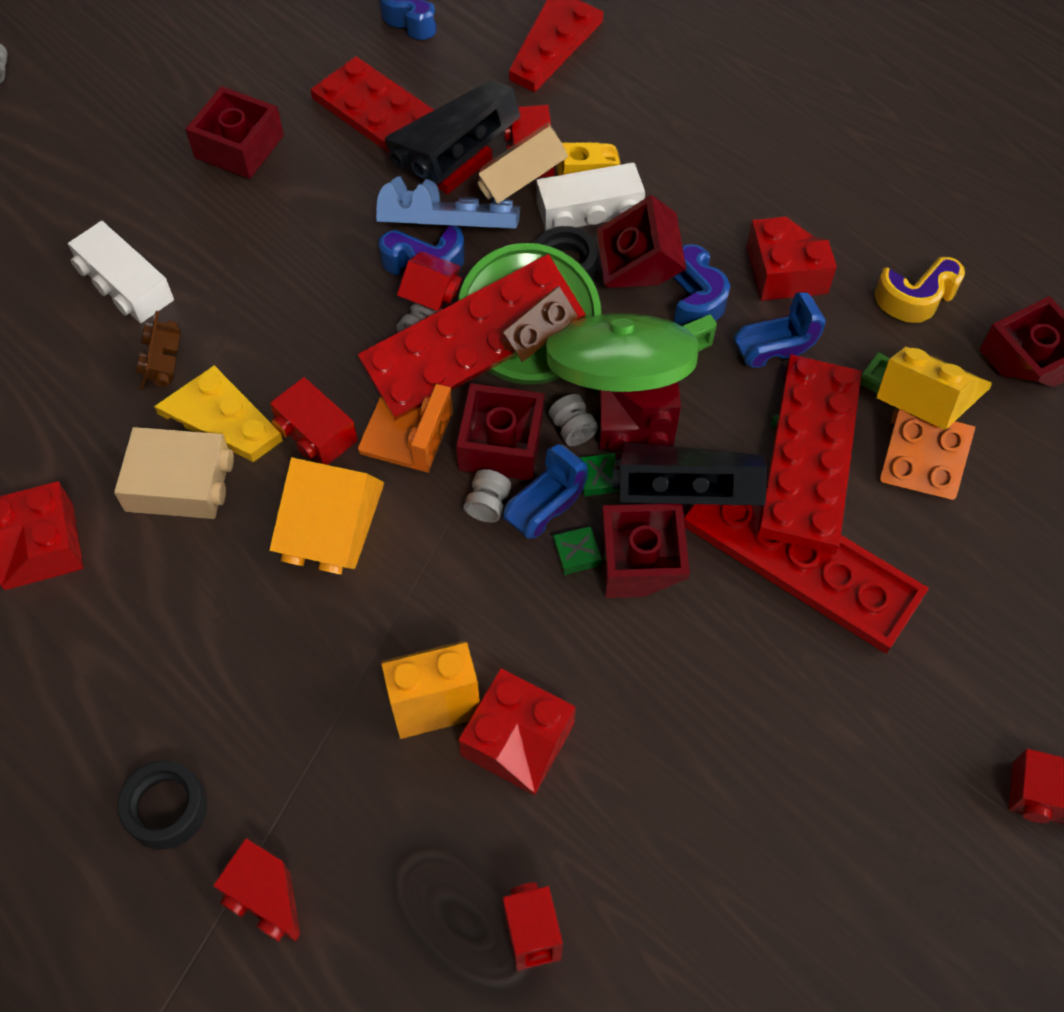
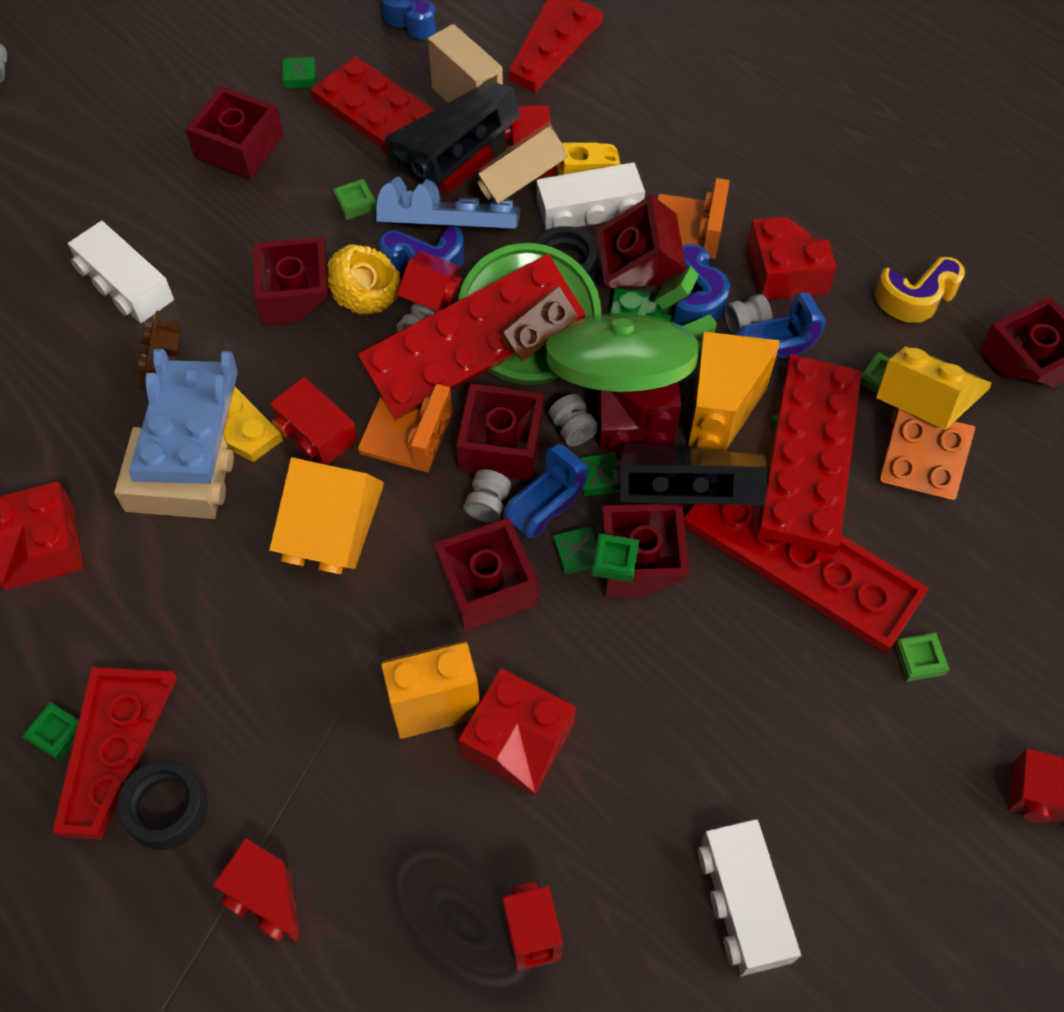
(53, 731): none -> green tile
(108, 743): none -> red wing
(183, 419): none -> medium blue hinge
(289, 278): none -> dark red slope
(299, 72): none -> green tile
(354, 199): none -> bright green tile
(363, 279): none -> yellow hair
(459, 64): none -> tan brick
(487, 574): none -> dark red slope
(615, 557): none -> green tile
(637, 303): none -> green plate
(677, 288): none -> bright green tile
(700, 219): none -> orange bracket
(728, 386): none -> light orange slope
(748, 898): none -> white brick
(752, 311): none -> light grey wheel
(921, 657): none -> bright green tile

